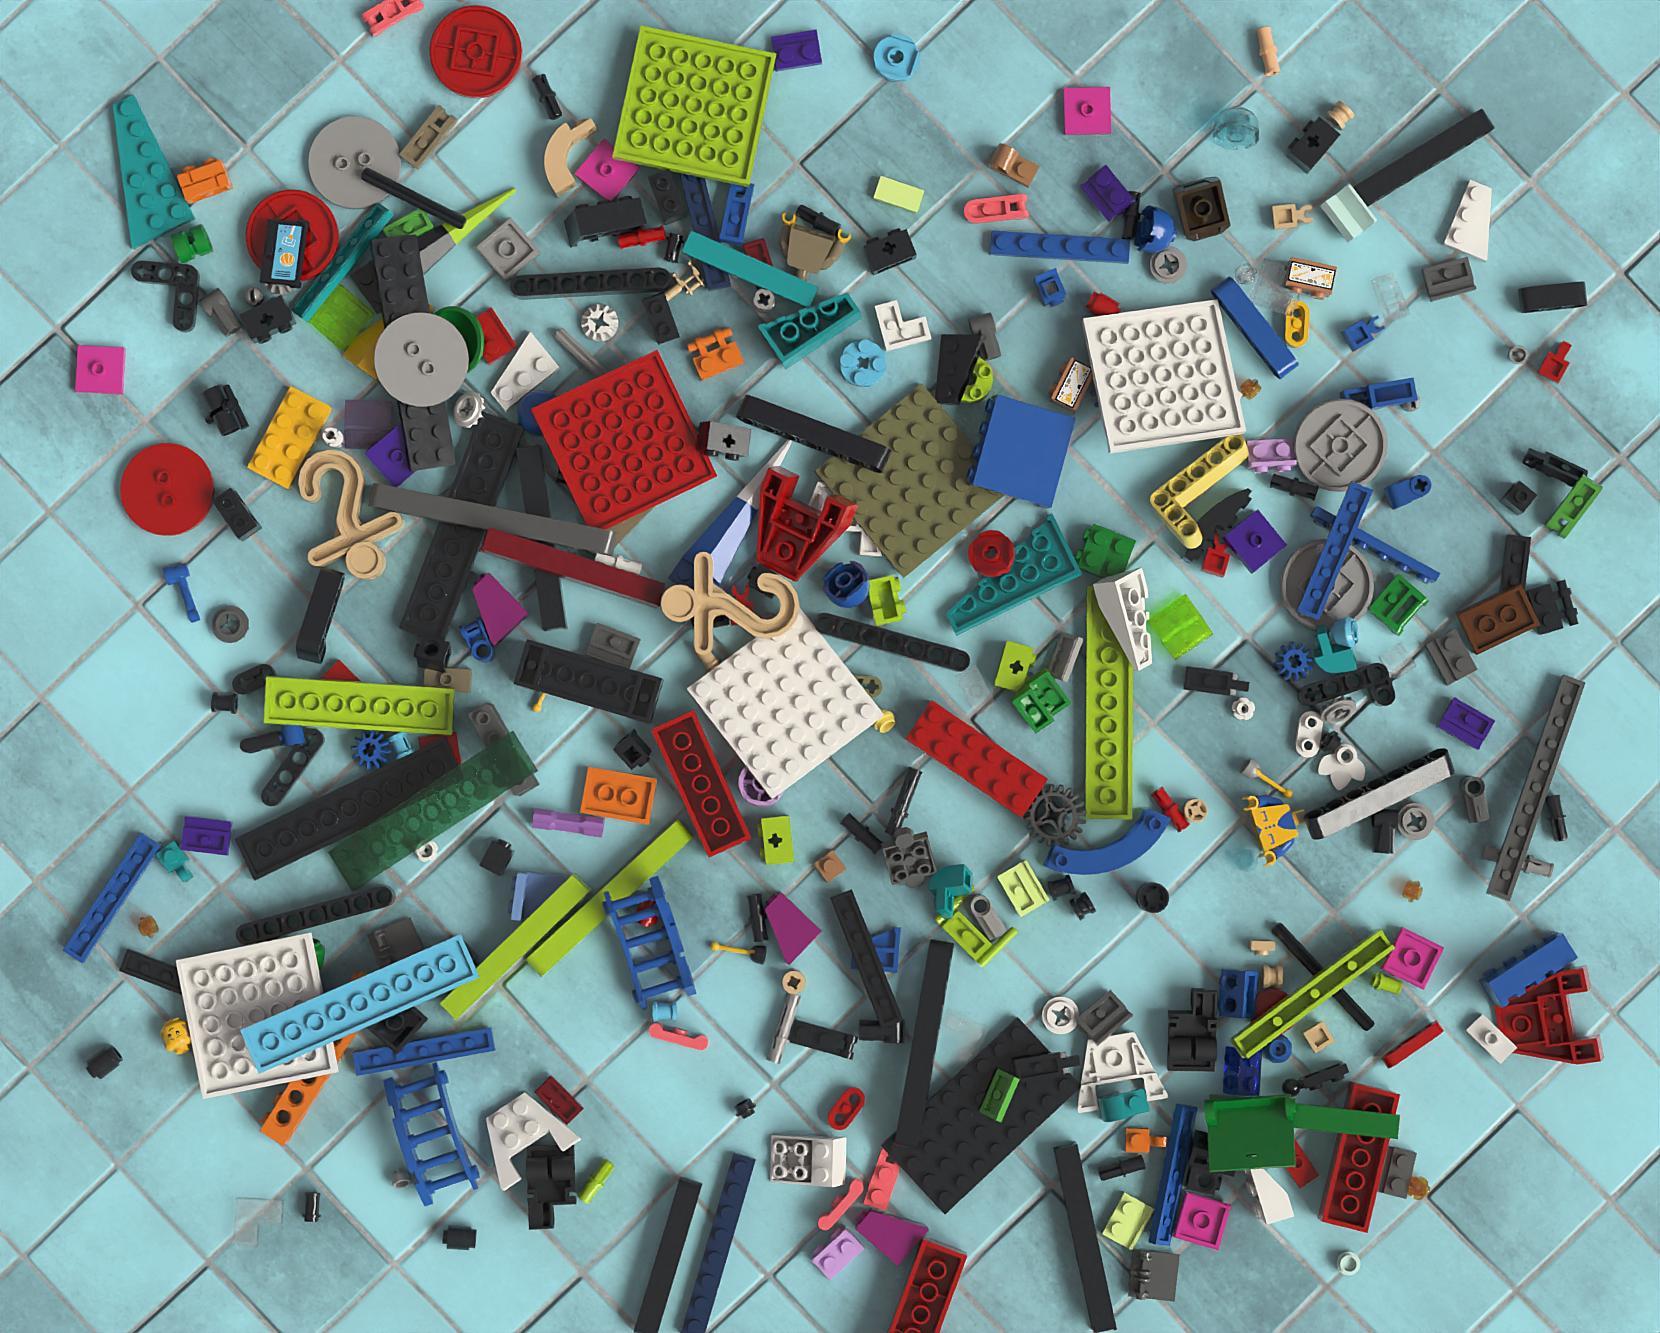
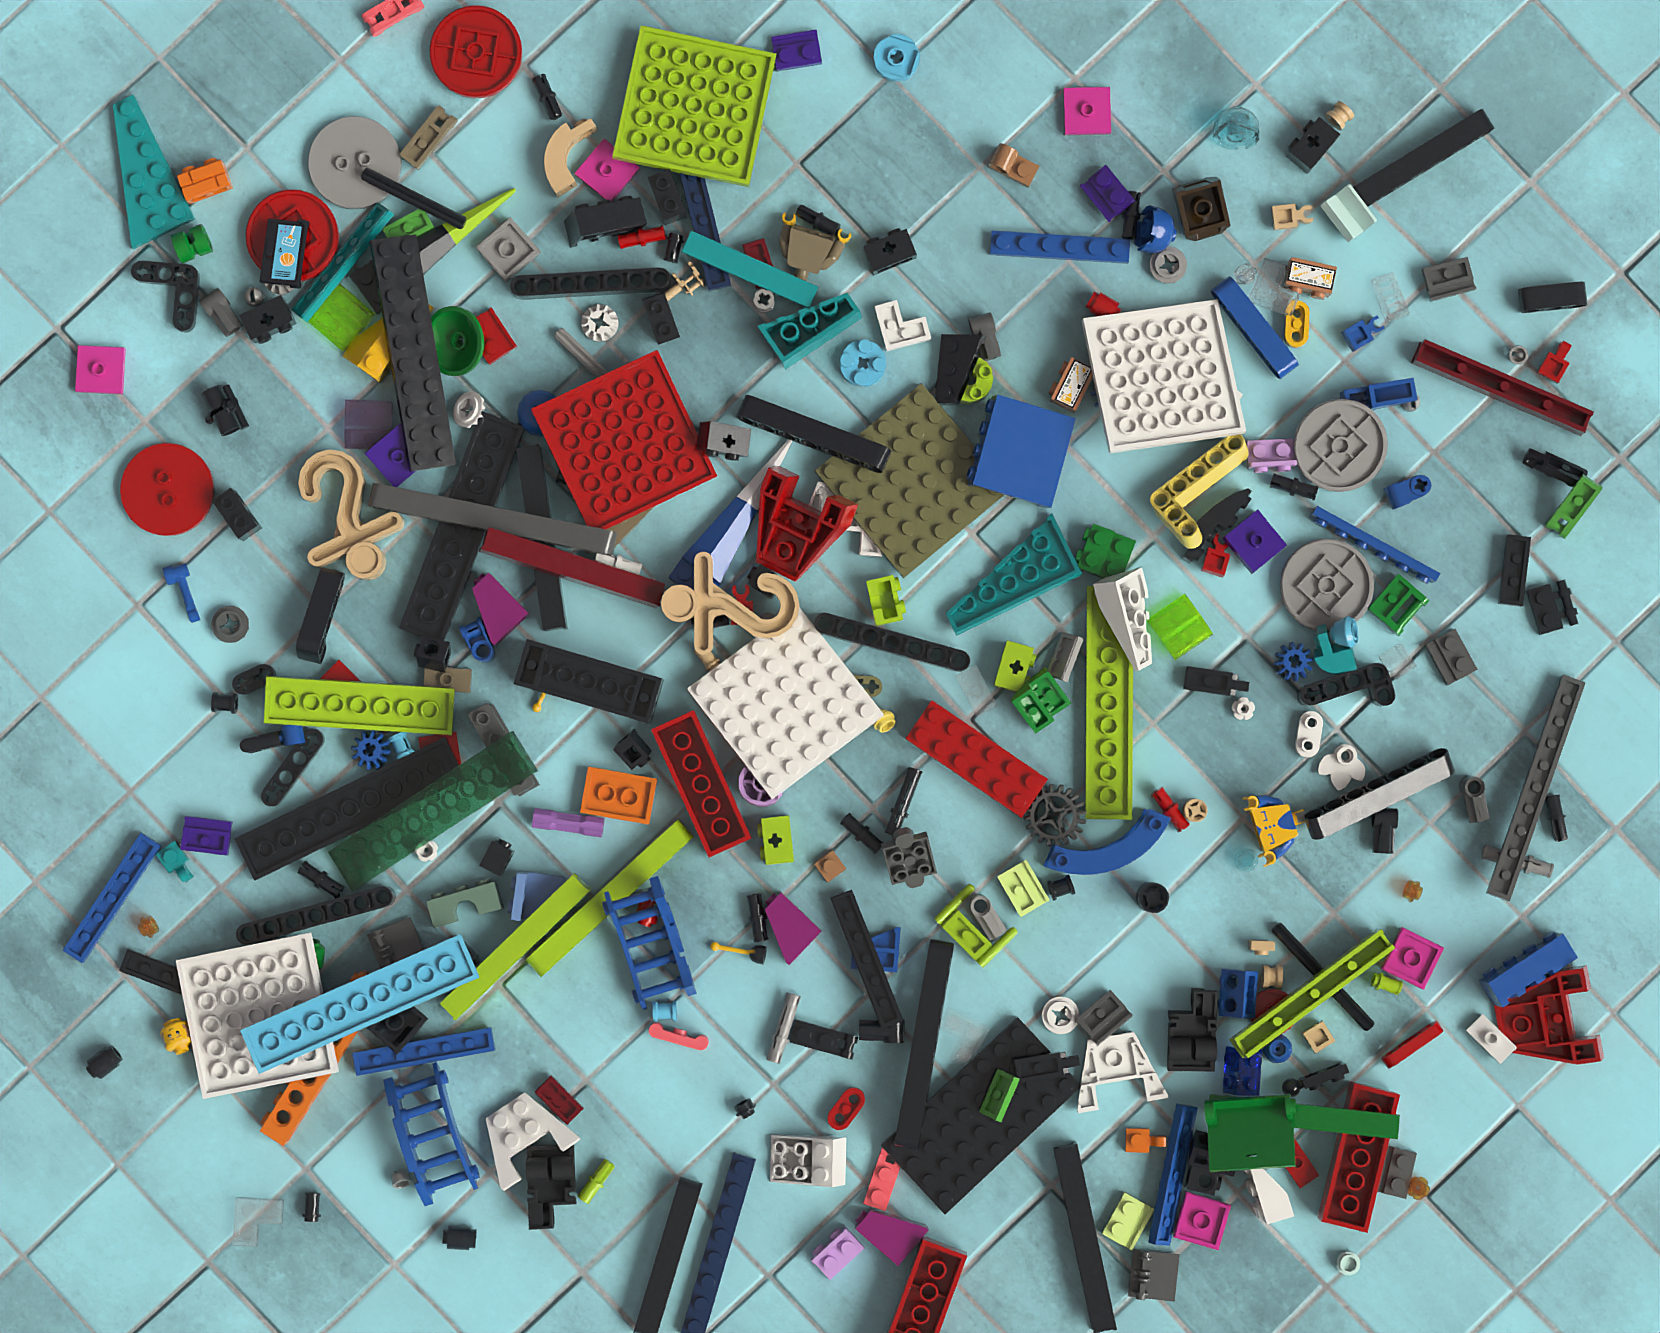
(289, 437): yellow plate -> none
(320, 879): none -> black pin
(333, 442): white pin -> none
(421, 359): light grey plate -> none
(444, 907): none -> sand green arch
(524, 373): white wing -> none
(612, 646): dark grey plate -> none
(717, 360): orange plate -> none
(736, 214): blue plate -> none
(794, 980): tan wheel -> none
(841, 1204): coral plate -> none
(846, 584): blue cylinder -> none
(899, 194): yellowish green tile -> none
(947, 883): teal brick -> none
(996, 209): coral plate -> none
(1000, 563): red plate -> none
(1050, 288): blue window -> none
(1082, 906): black wheel -> none
(1121, 1168): black axle -> none
(1122, 1105): teal brick -> none
(1250, 388): clear orange plate -> none
(1251, 770): hinge -> none
(1268, 51): light nougat pin -> none
(1330, 741): black plate -> none
(1334, 550): blue plate -> none
(1337, 710): light grey gear -> none
(1425, 824): light grey gear -> none
(1465, 723): dark purple plate -> none
(1471, 222): white wing -> none
(1497, 618): reddish brown tile -> none
(1502, 387): none -> dark red tile
(1518, 498): black brick -> none

